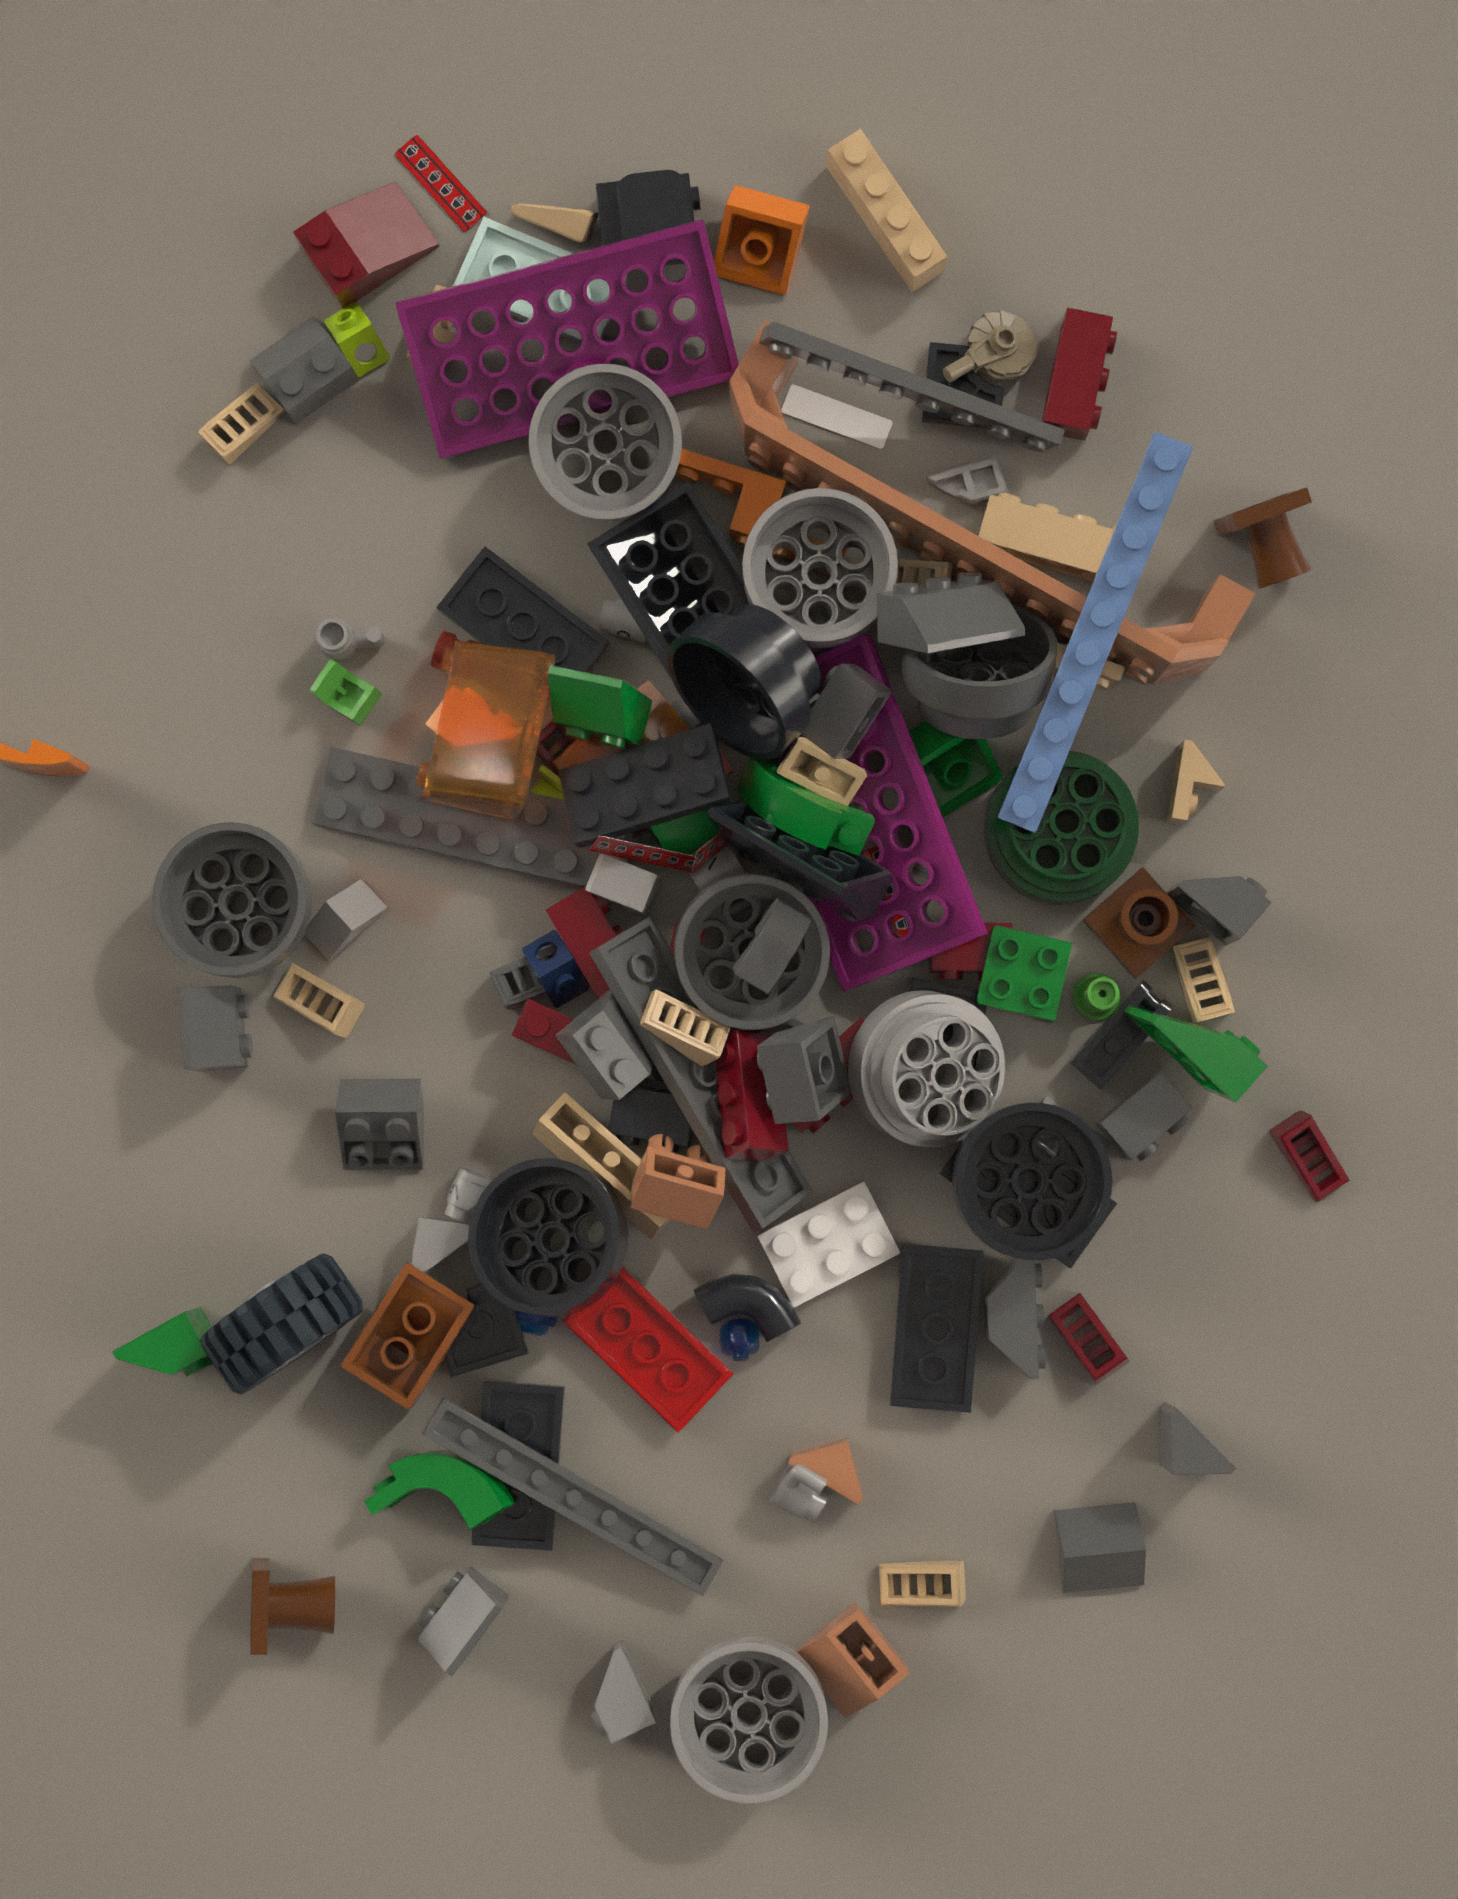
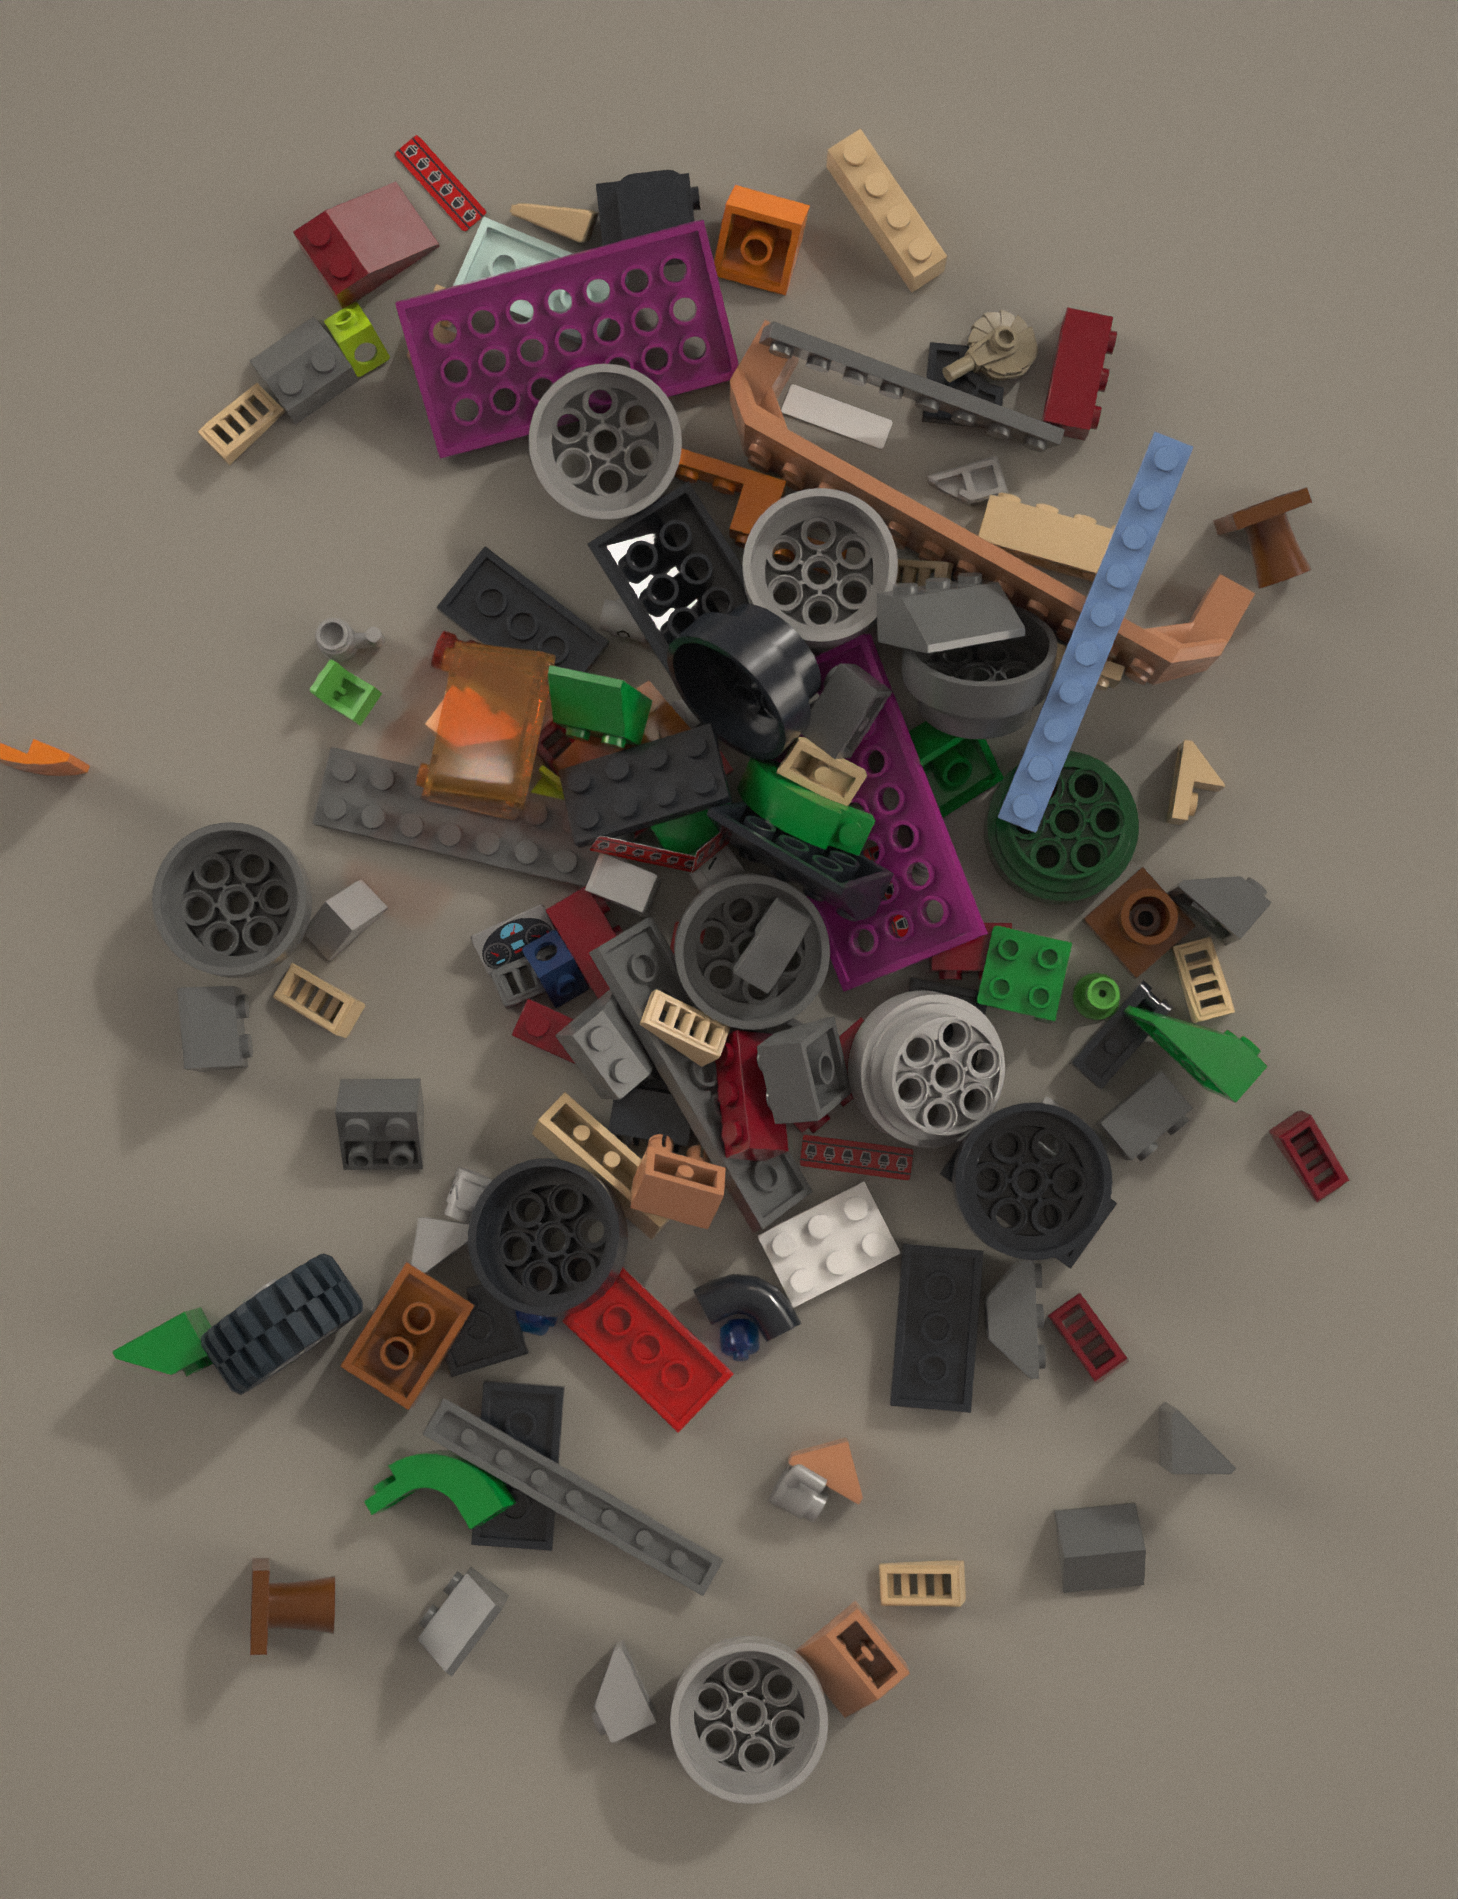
(505, 940): none -> slope
(856, 1157): none -> red sticker

